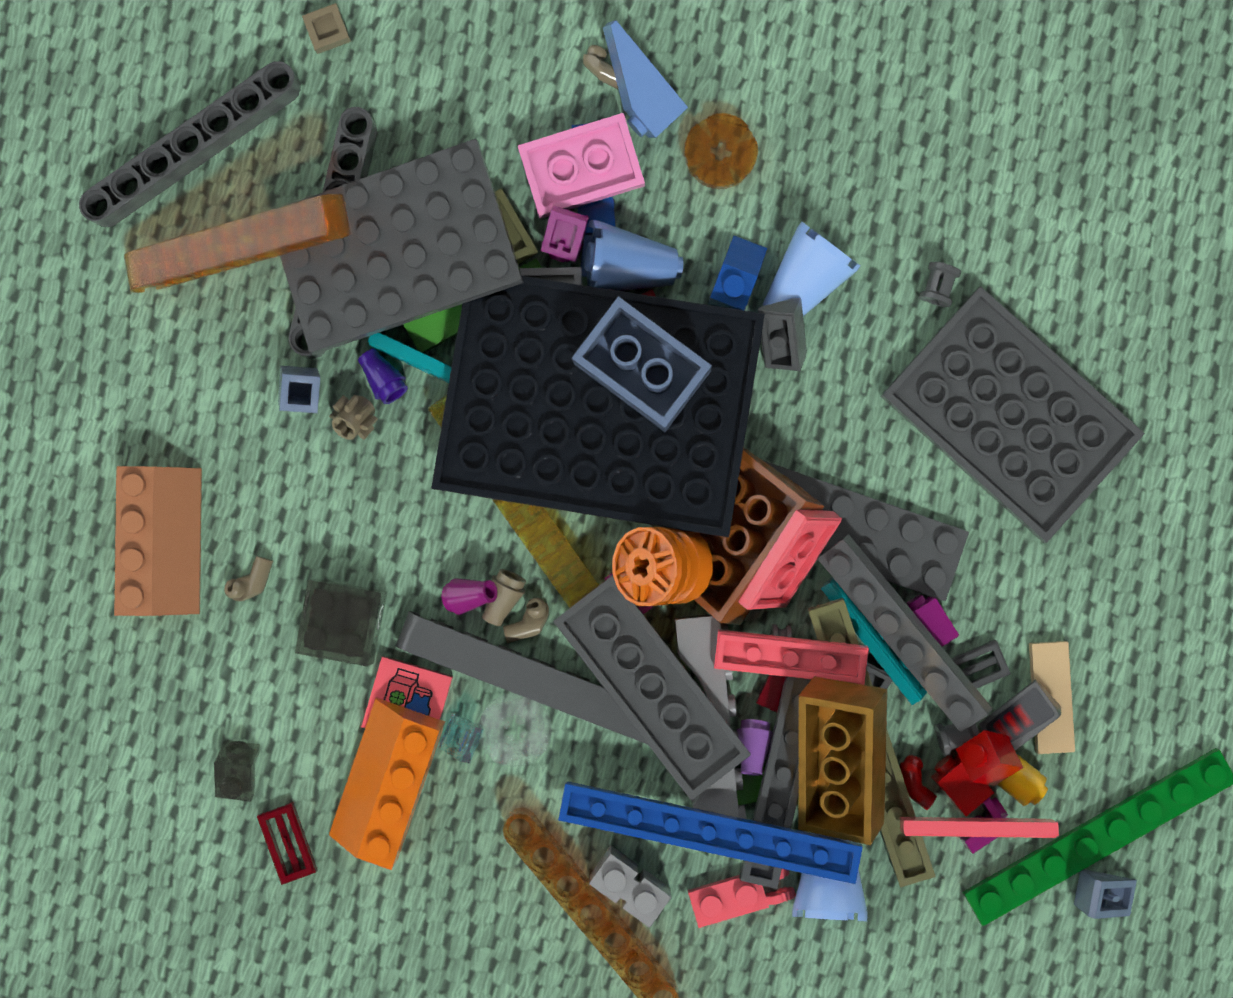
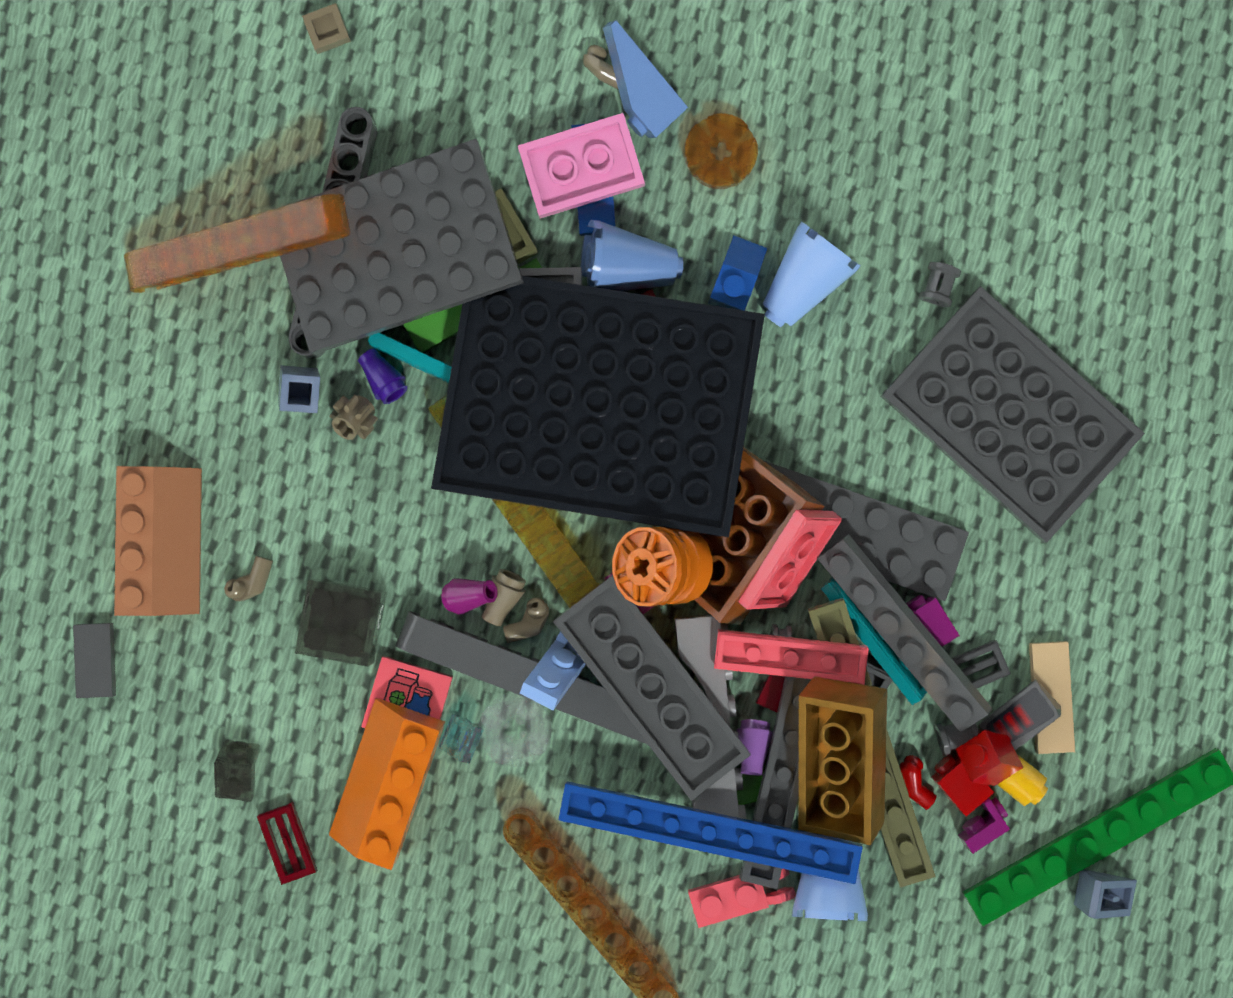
(94, 660): none -> dark grey tile
(173, 145): dark grey beam -> none
(553, 674): none -> light blue plate
(564, 234): magenta bracket -> none
(616, 879): light grey piece -> none
(641, 364): sand blue brick -> none
(784, 335): dark grey slope -> none
(979, 827): coral tile -> none

